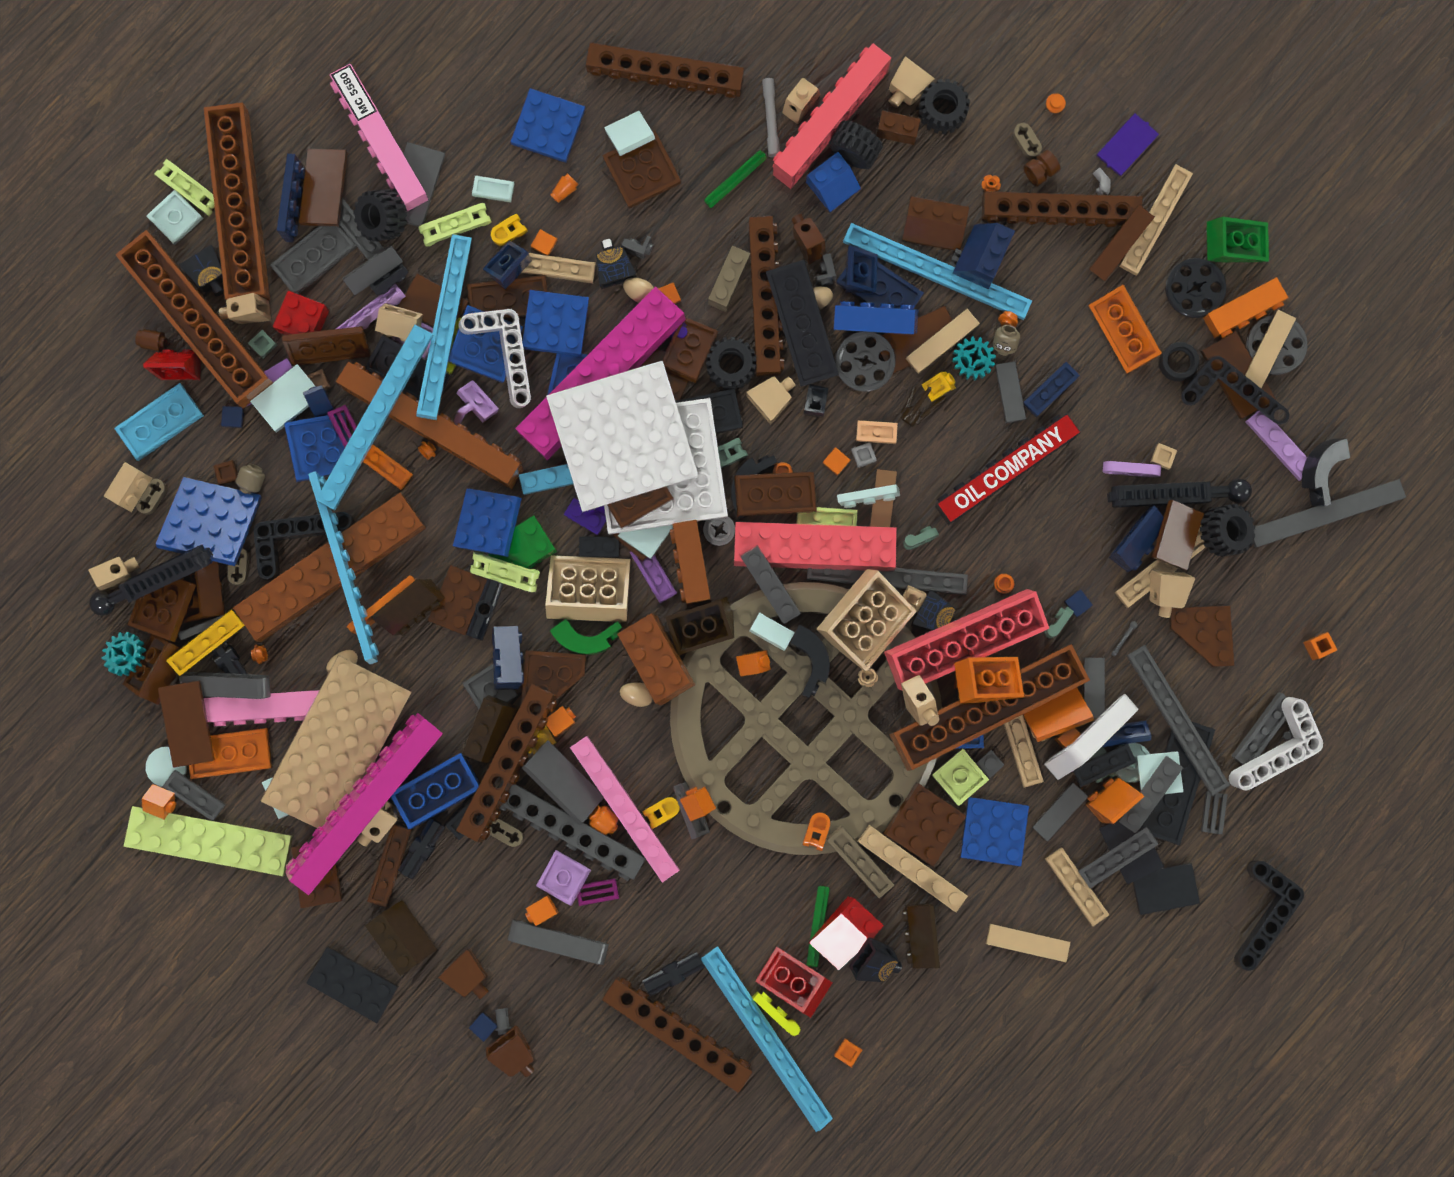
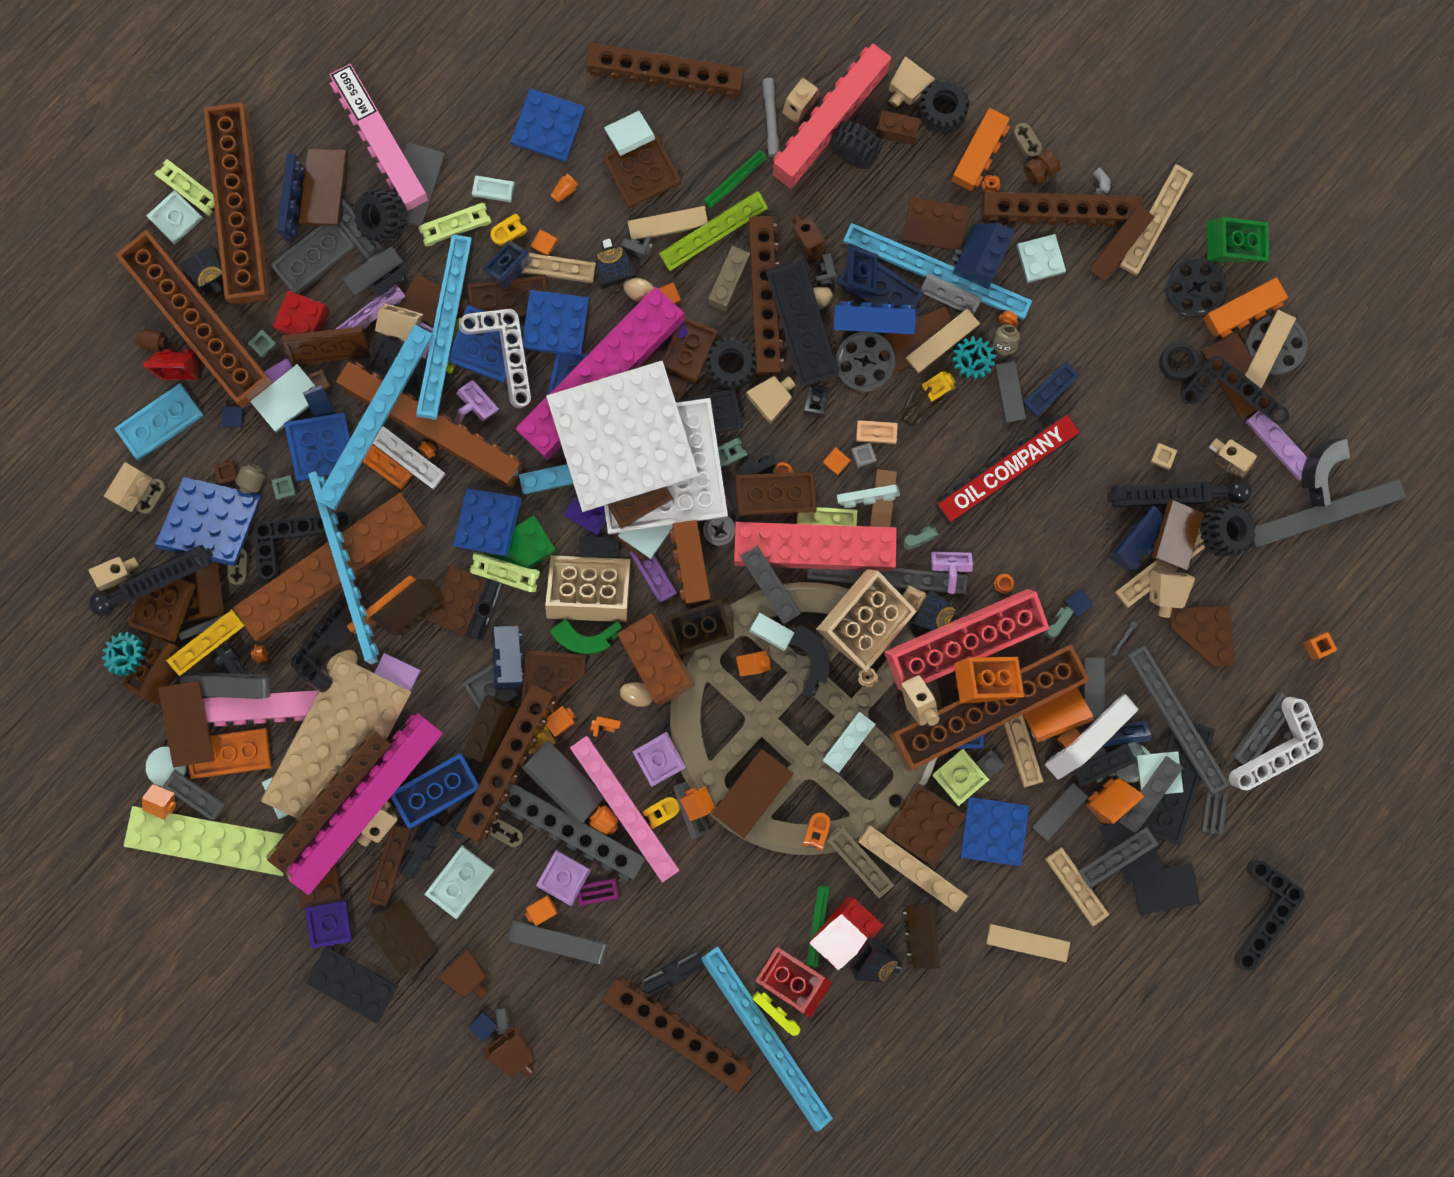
(246, 309): tan torso -> none
(284, 487): none -> sand green plate
(321, 643): none -> black beam
(328, 800): none -> reddish brown brick
(328, 924): none -> dark purple plate
(331, 416): magenta tile -> none
(397, 672): none -> lavender tile
(409, 458): none -> white plate
(459, 882): none -> light aqua tile
(609, 725): none -> orange bracket
(659, 759): none -> lavender tile
(667, 223): none -> tan tile
(713, 231): none -> lime tile
(752, 793): none -> reddish brown tile
(833, 182): blue slope -> none
(848, 742): none -> light aqua plate
(848, 1052): orange tile -> none
(950, 294): none -> light grey tile
(952, 562): none -> lavender plate
(980, 149): none -> orange brick
(1041, 258): none -> light aqua plate
(1055, 103): orange plate -> none
(1125, 329): orange slope -> none
(1127, 144): dark purple piece -> none
(1131, 469): lavender beam -> none
(1233, 457): none -> tan torso

